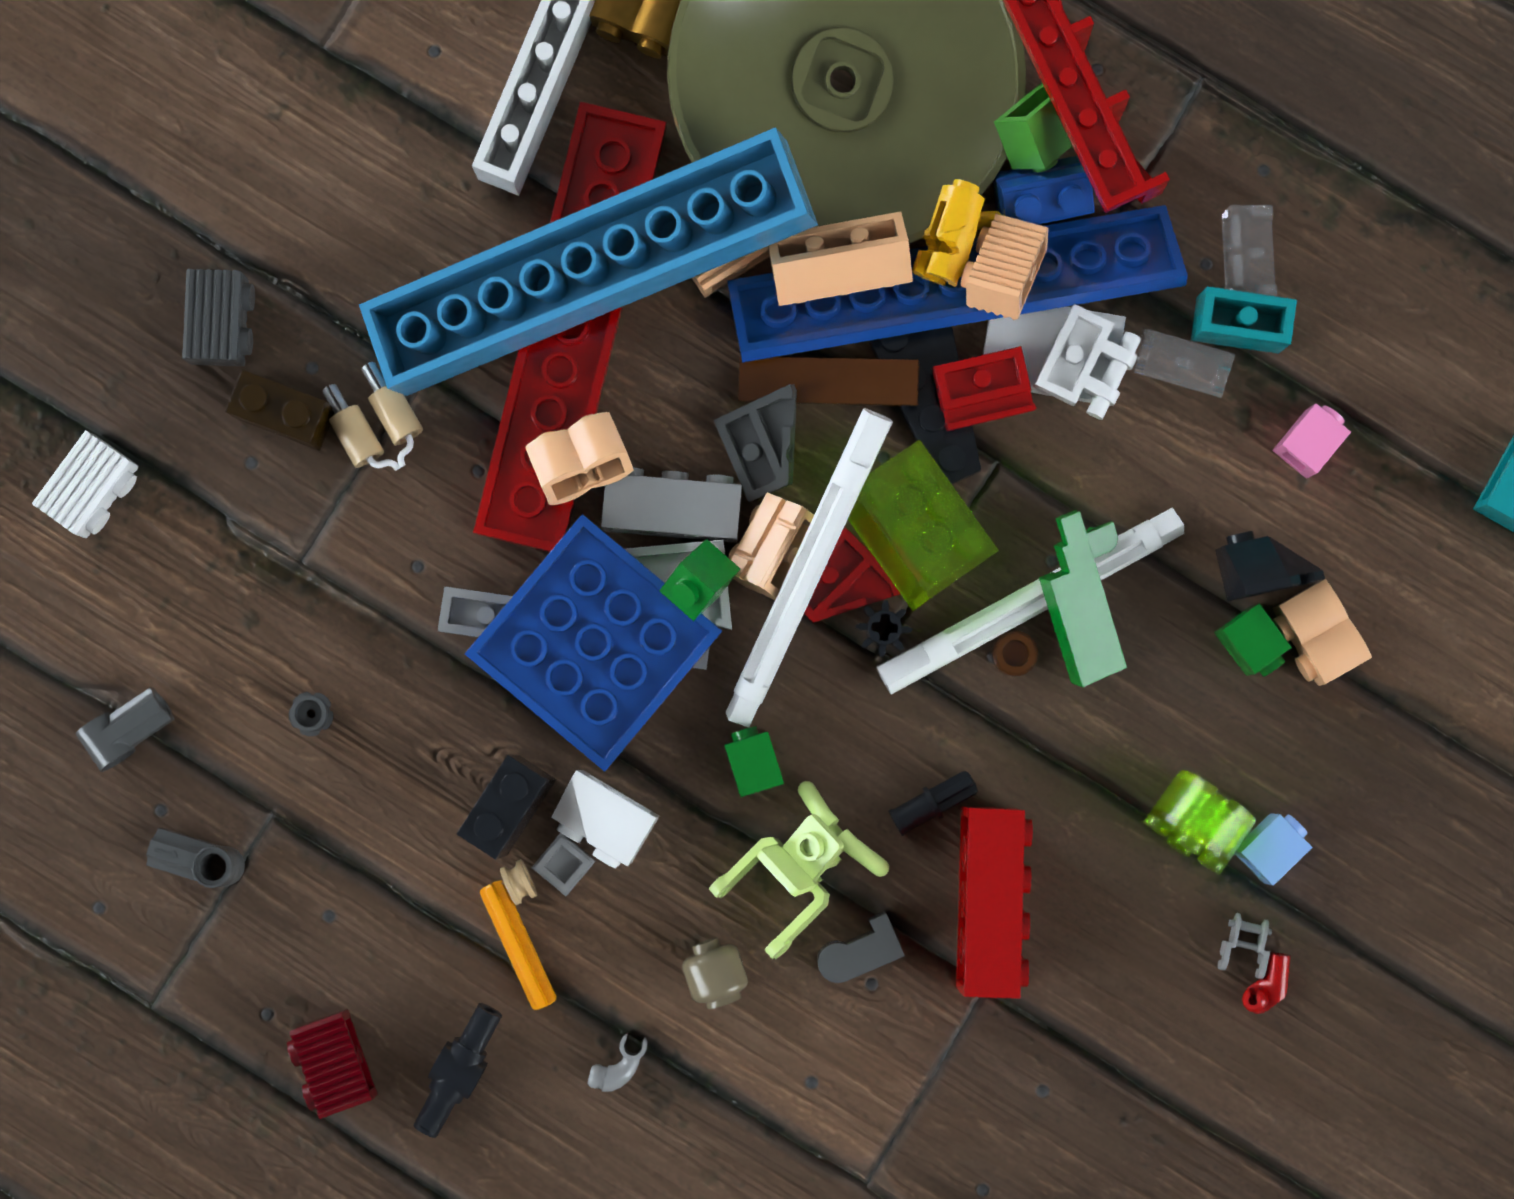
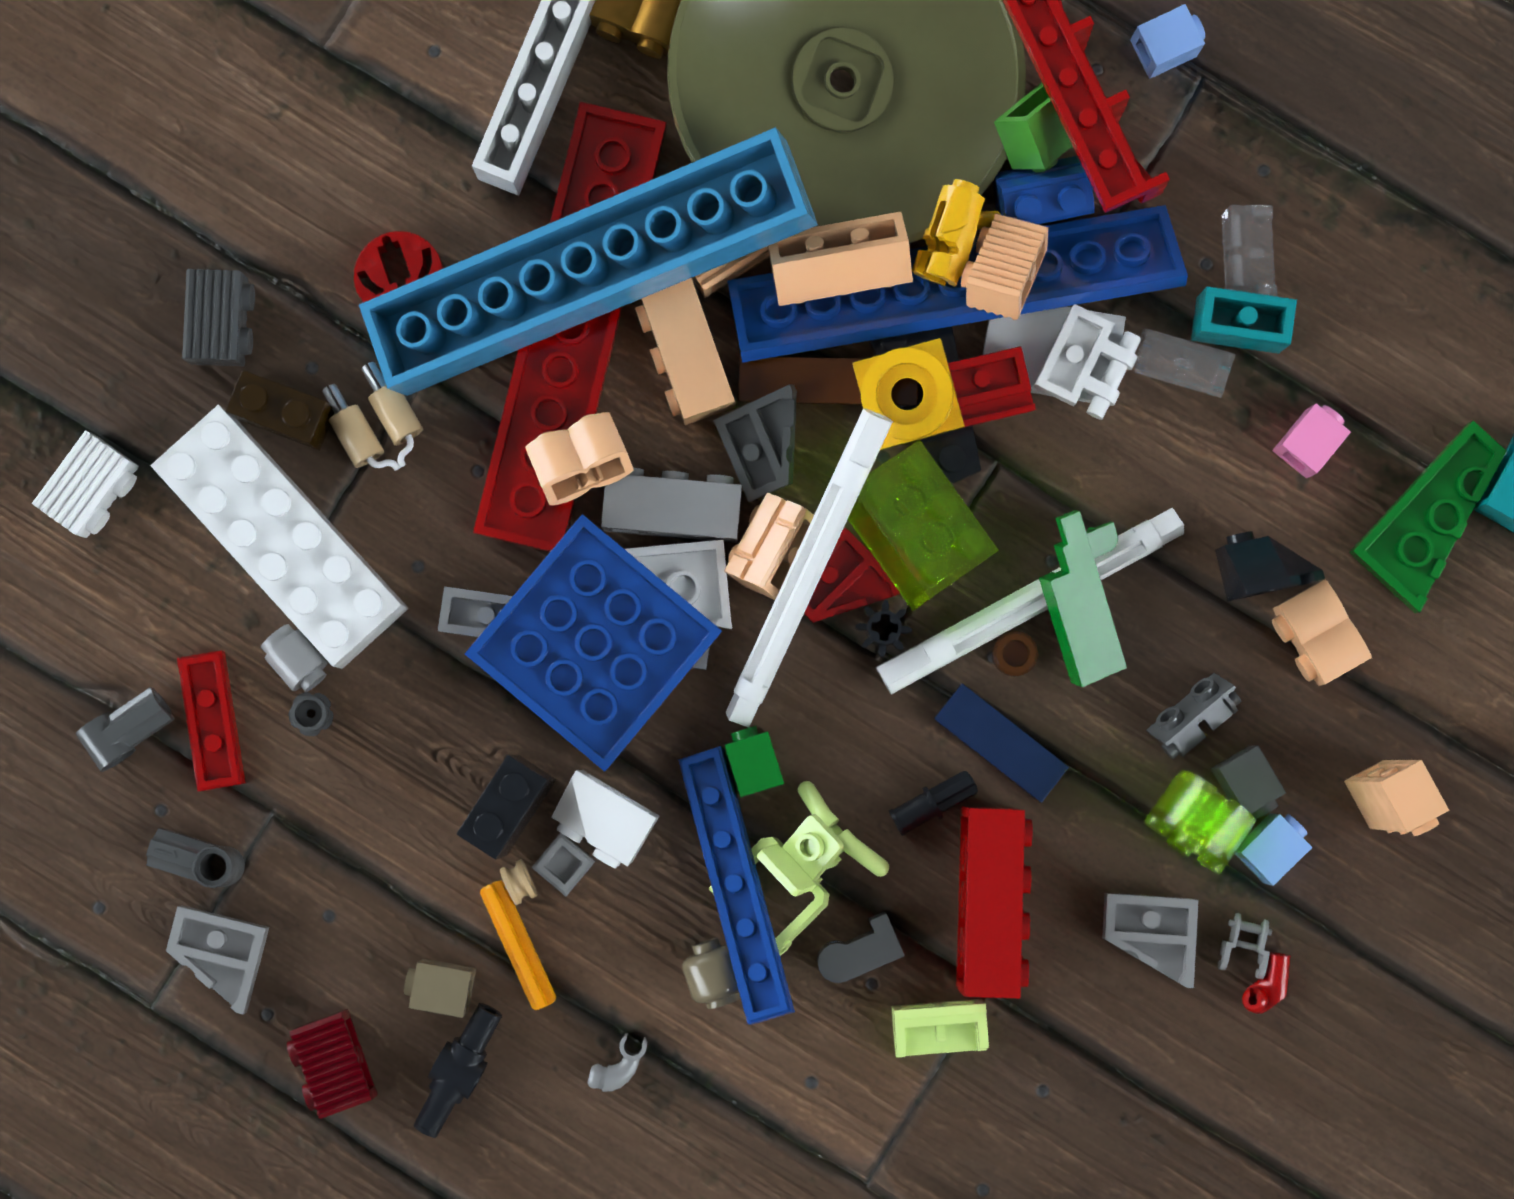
(211, 720): none -> red tile
(219, 952): none -> light grey wing
(279, 537): none -> white brick
(294, 658): none -> light grey brick
(371, 263): none -> red piece
(440, 987): none -> dark tan brick
(686, 353): none -> light nougat brick
(699, 579): green brick -> none
(736, 886): none -> blue tile
(928, 366): none -> yellow piece
(940, 1027): none -> yellowish green hinge
(1001, 743): none -> dark blue tile
(1155, 932): none -> light grey wing
(1168, 40): none -> light blue brick
(1208, 701): none -> dark grey hinge
(1249, 781): none -> dark grey brick
(1254, 641): green brick -> none
(1397, 797): none -> light nougat brick
(1420, 529): none -> green wing

